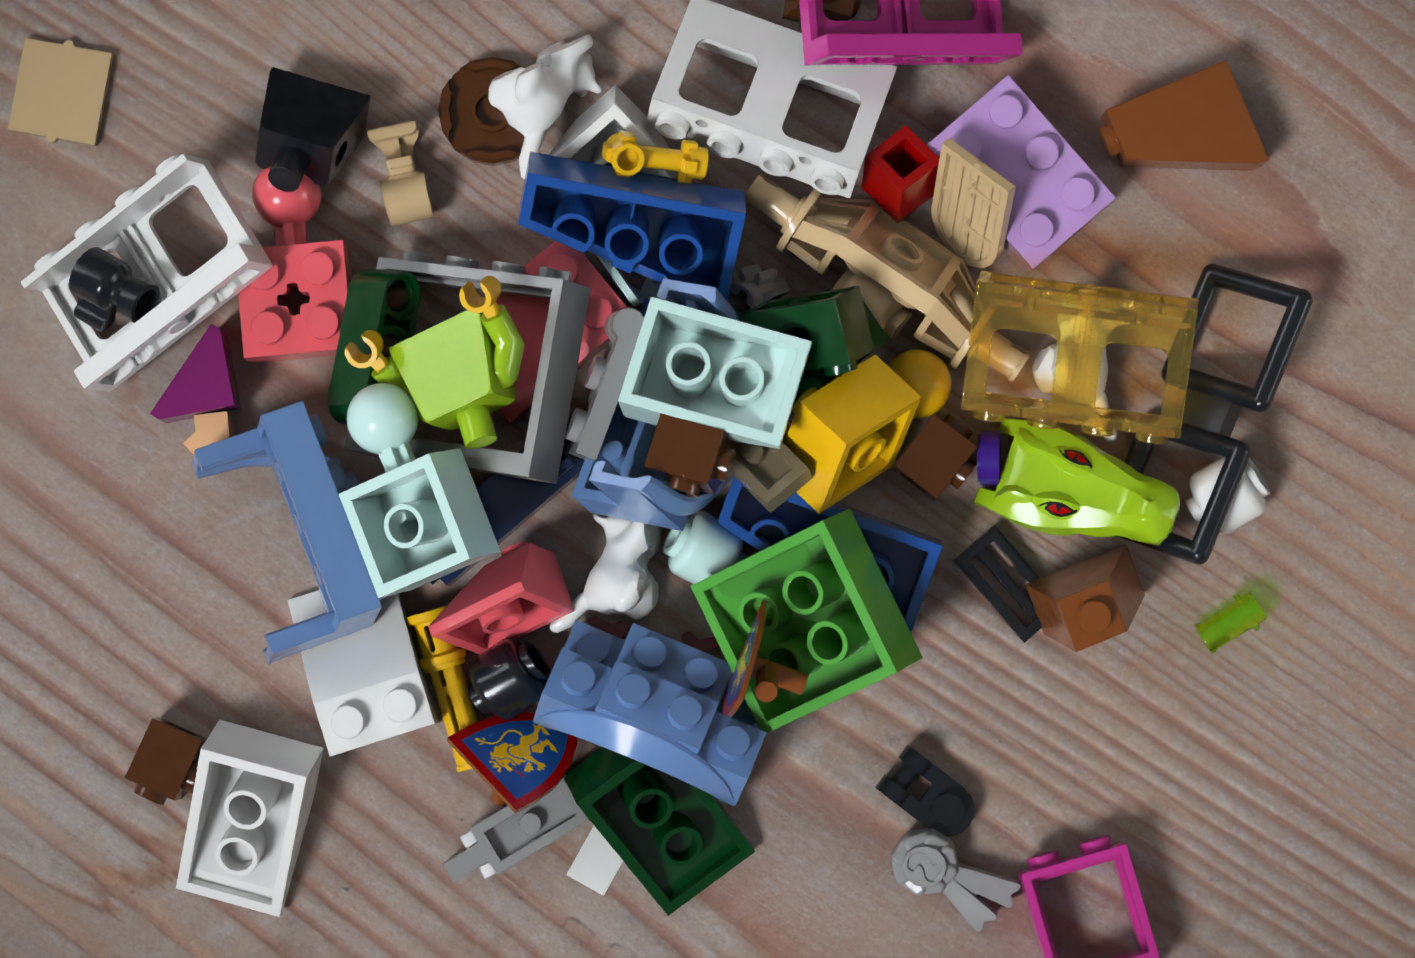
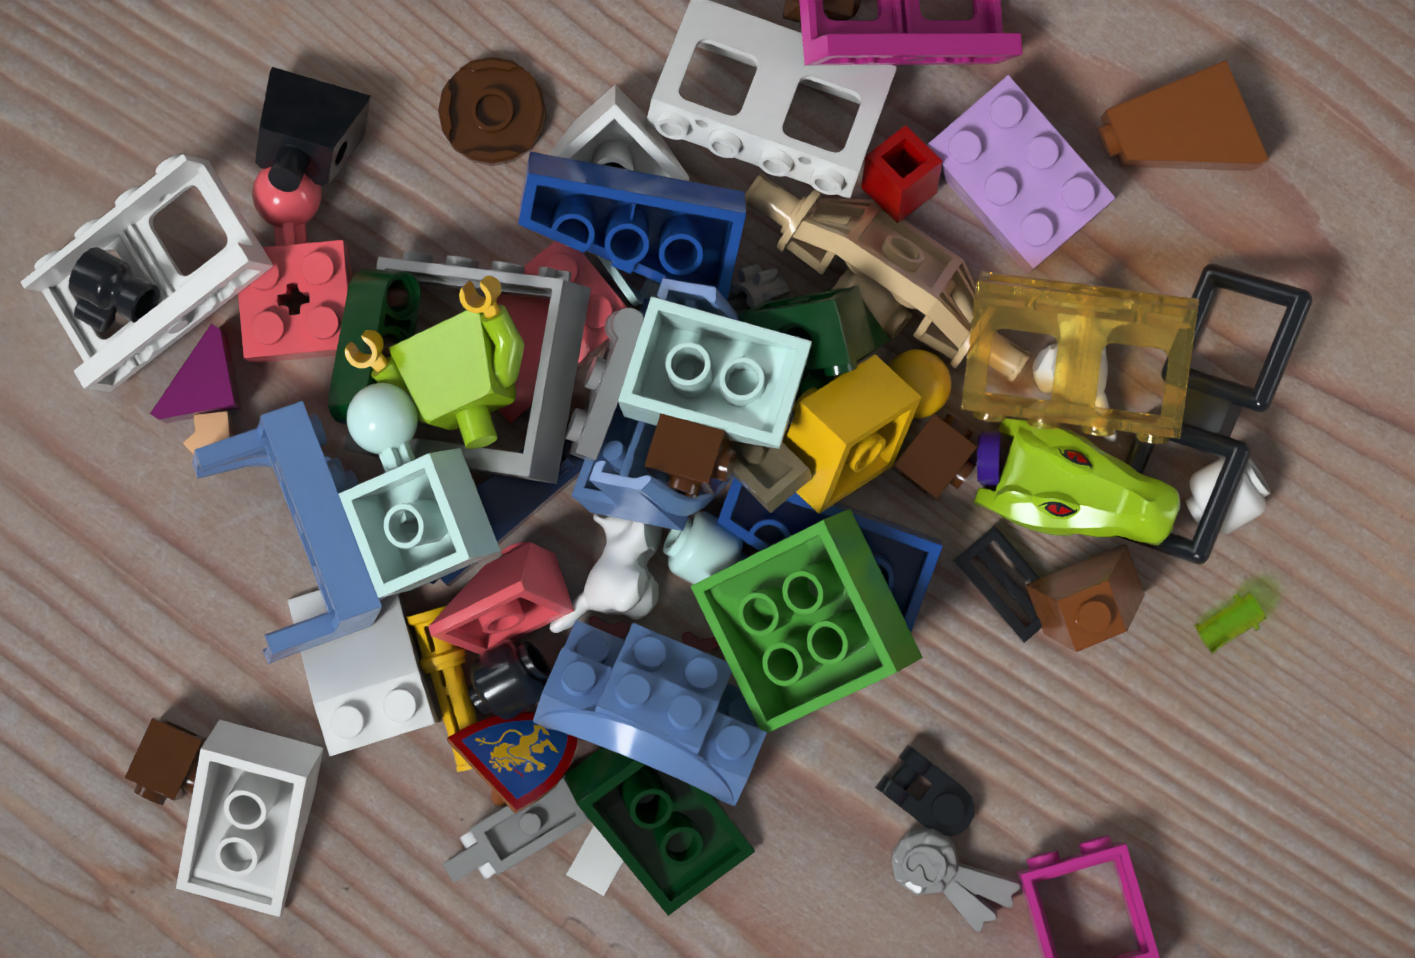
(60, 92): tan piece -> none
(405, 189): tan leg -> none
(537, 94): white animal -> none
(629, 157): yellow bar -> none
(767, 673): dark orange shield -> none
(970, 206): tan window -> none

